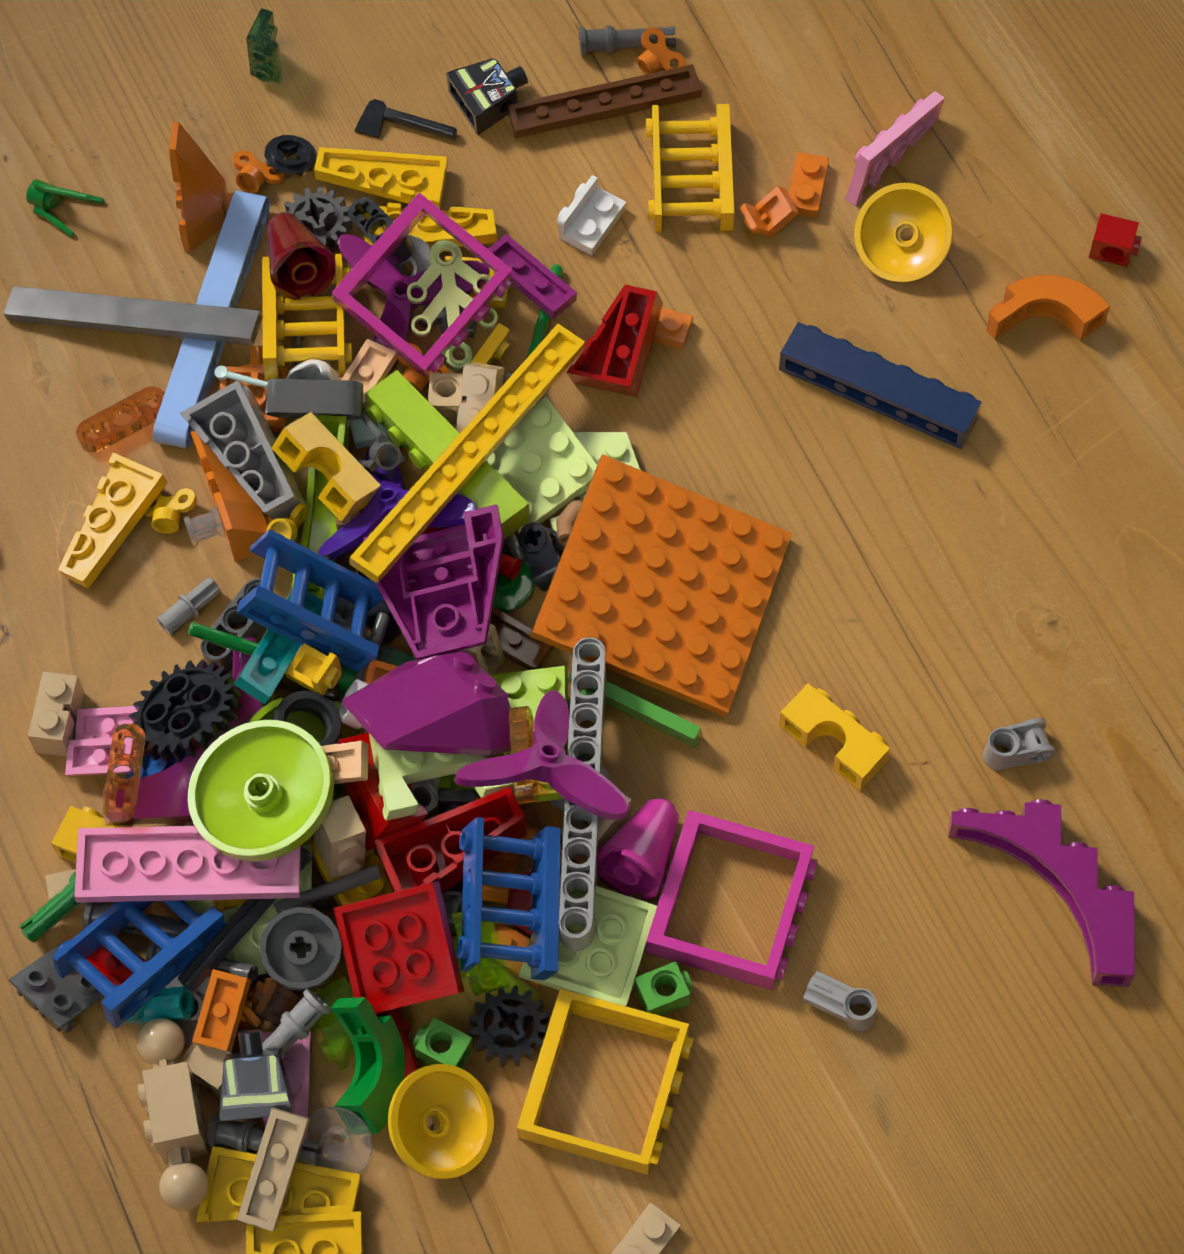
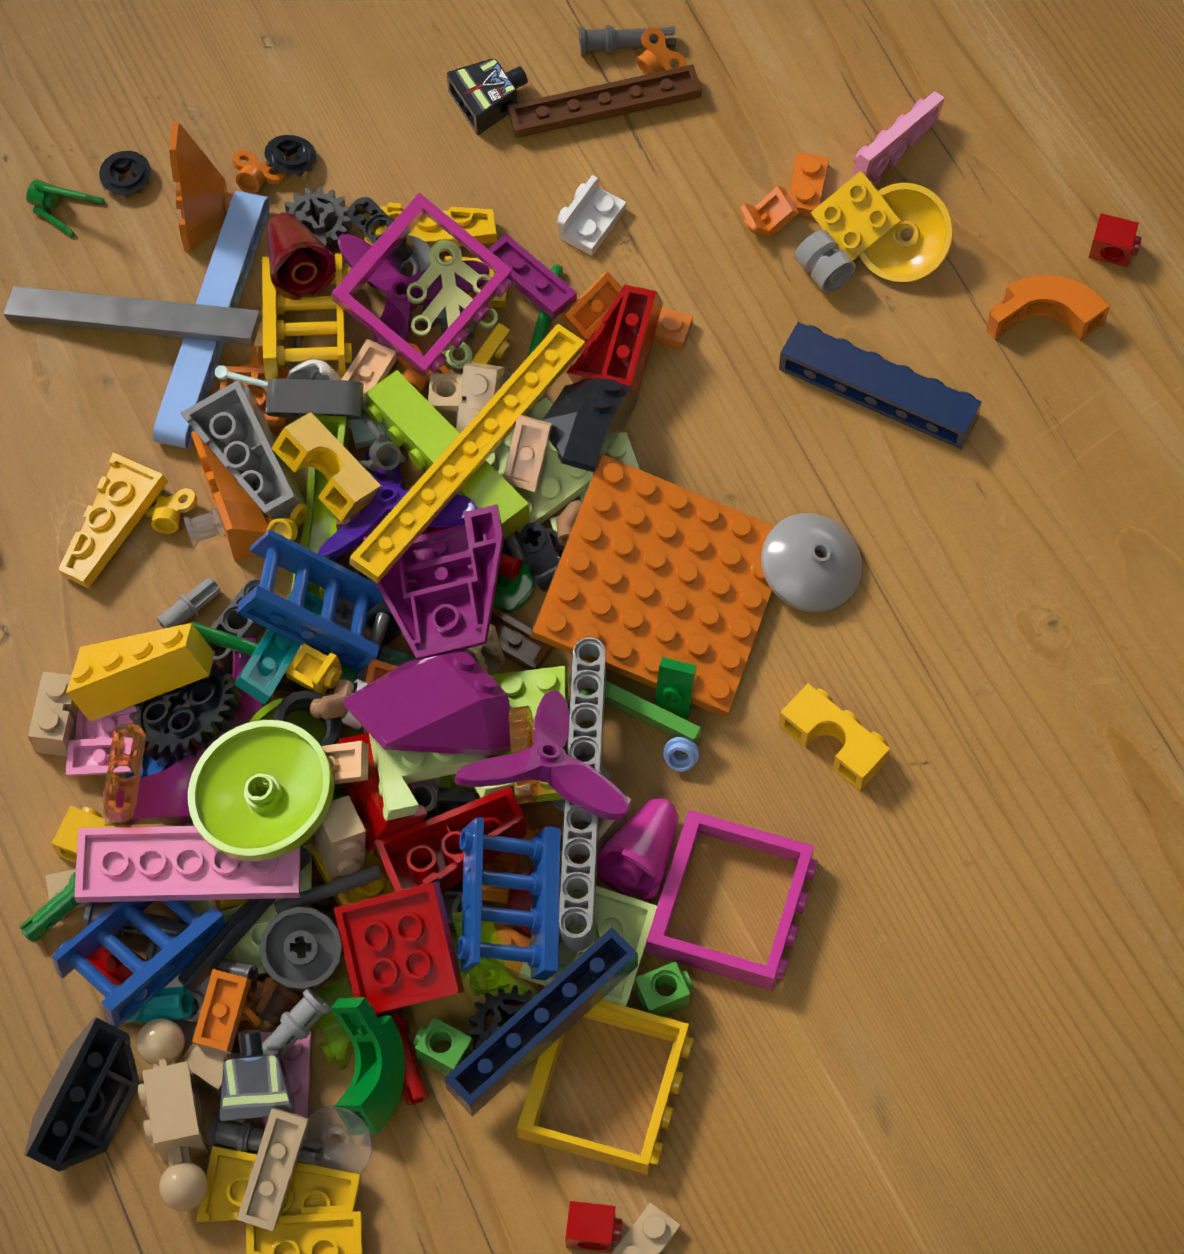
(55, 997): dark grey hinge -> none
(84, 1098): none -> black wedge
(96, 422): clear orange beam -> none
(121, 163): none -> black gear
(137, 668): none -> yellow wedge
(263, 48): clear green bracket -> none
(332, 705): none -> medium nougat arm
(376, 112): black piece -> none
(384, 173): yellow wing -> none
(460, 1118): yellow dish -> none
(527, 452): none -> light nougat plate
(541, 1021): none -> brick
(587, 311): none -> orange plate
(588, 420): none -> black wedge
(592, 1227): none -> red brick
(675, 686): none -> green plate
(678, 761): none -> light blue plate
(718, 154): yellow fence -> none
(802, 576): none -> light grey dish
(825, 261): none -> light grey wheel
(839, 998): light grey piece -> none
(856, 215): none -> yellow hinge
(1024, 741): light grey piece -> none
(1072, 870): magenta arch -> none

